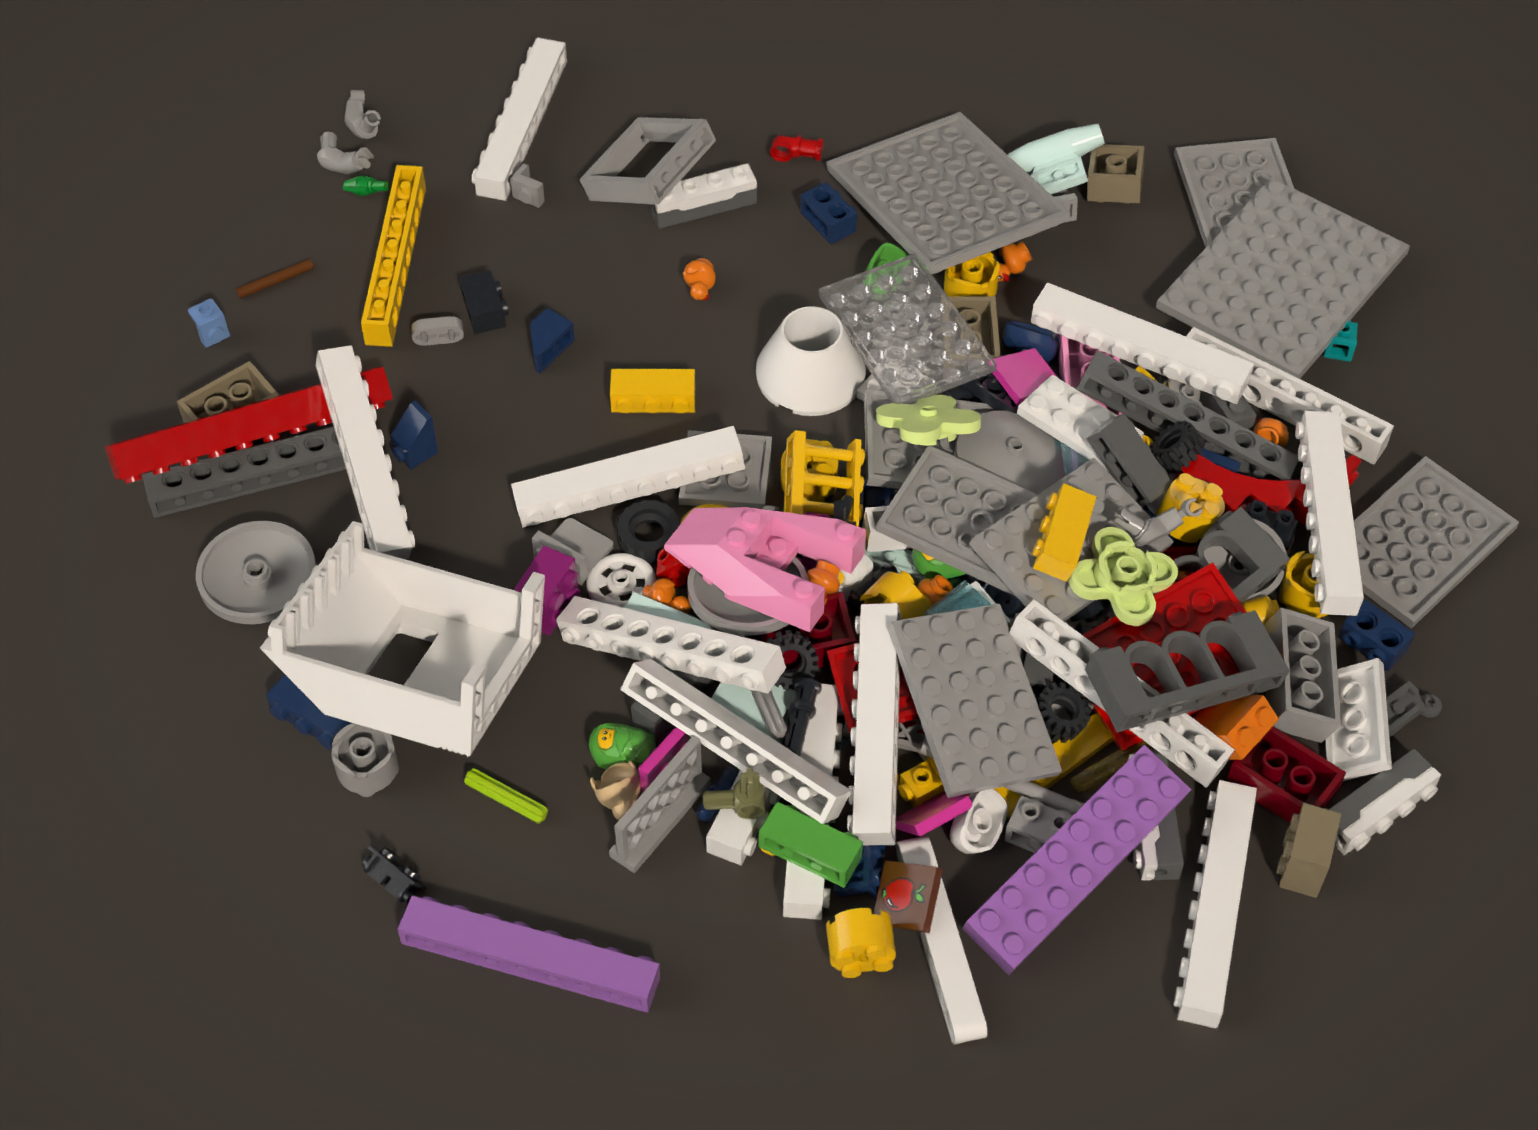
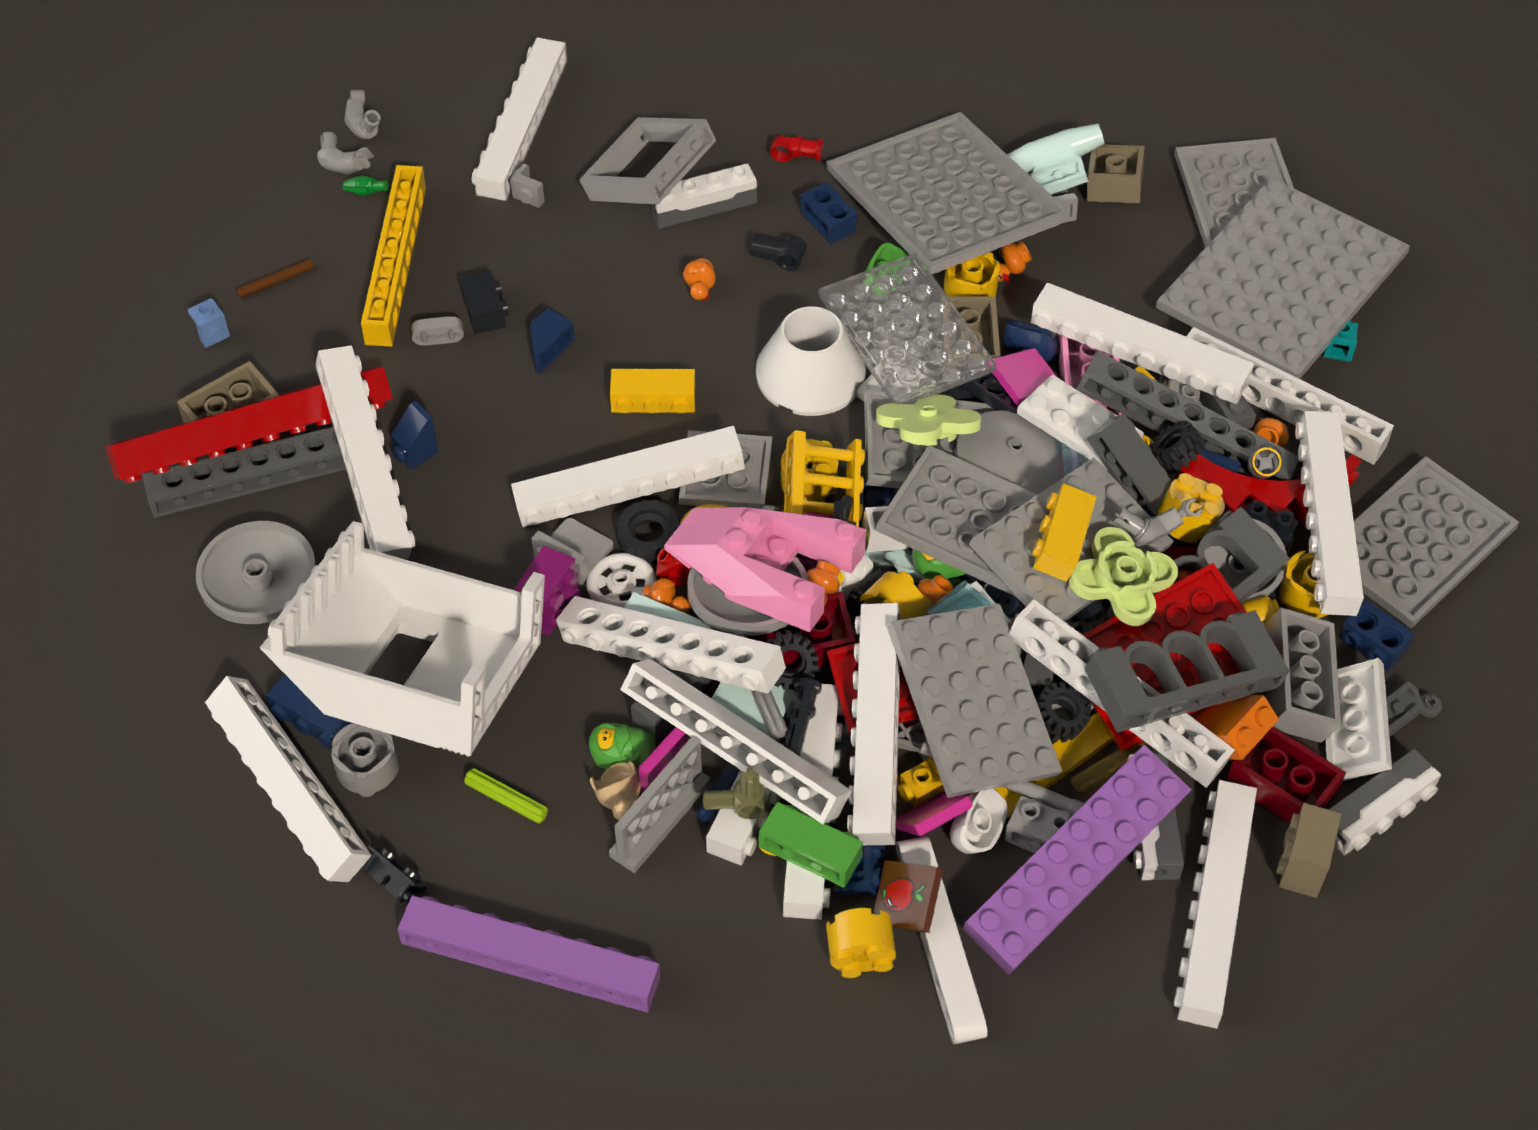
(288, 780): none -> white brick
(786, 252): none -> black piece
(1268, 459): none -> flat silver wheel

